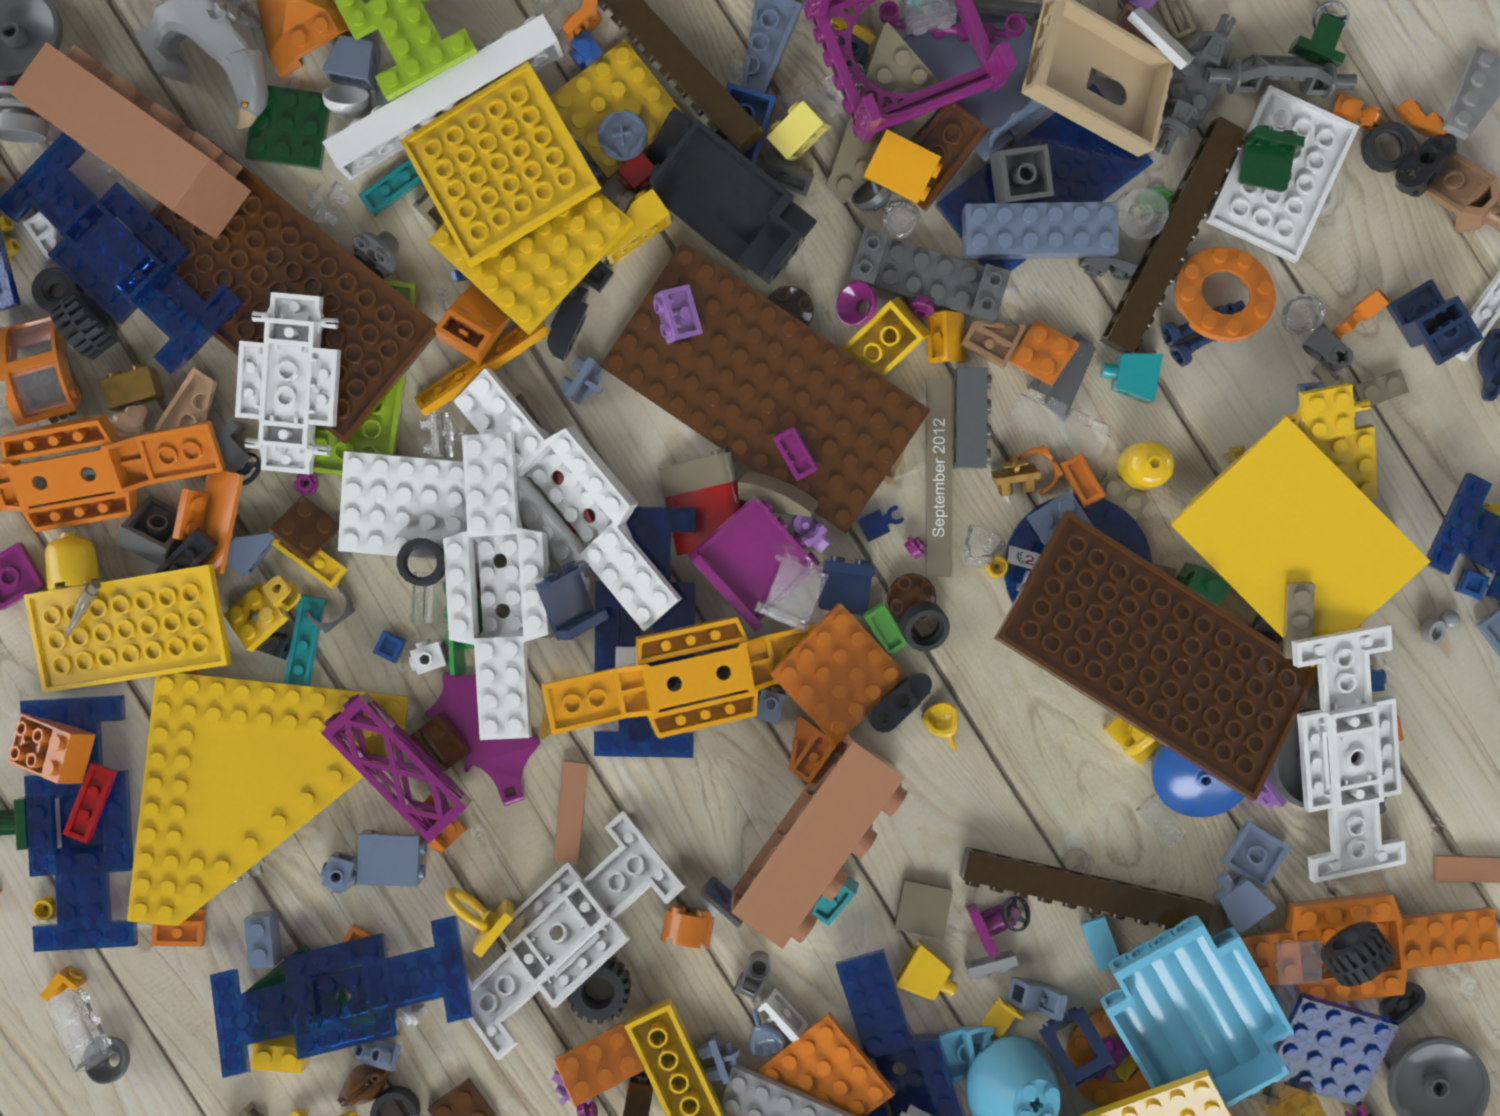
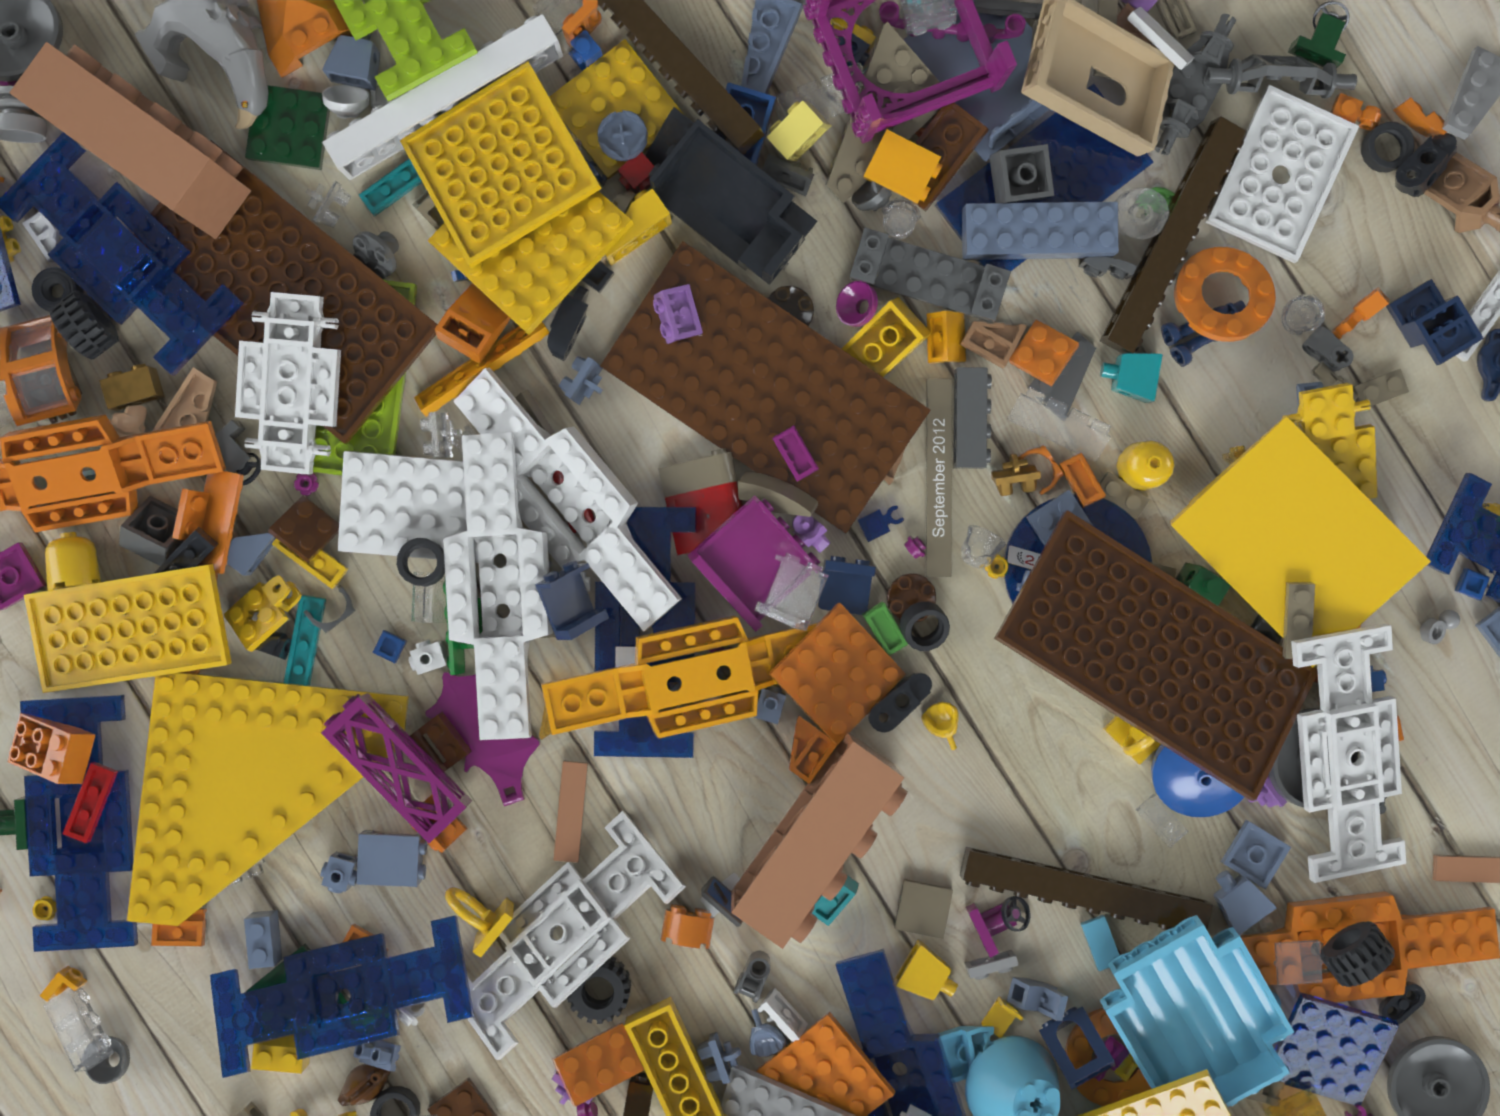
(82, 605): dark tan animal -> none
(922, 306): magenta plate -> none
(1269, 158): dark green bracket -> none

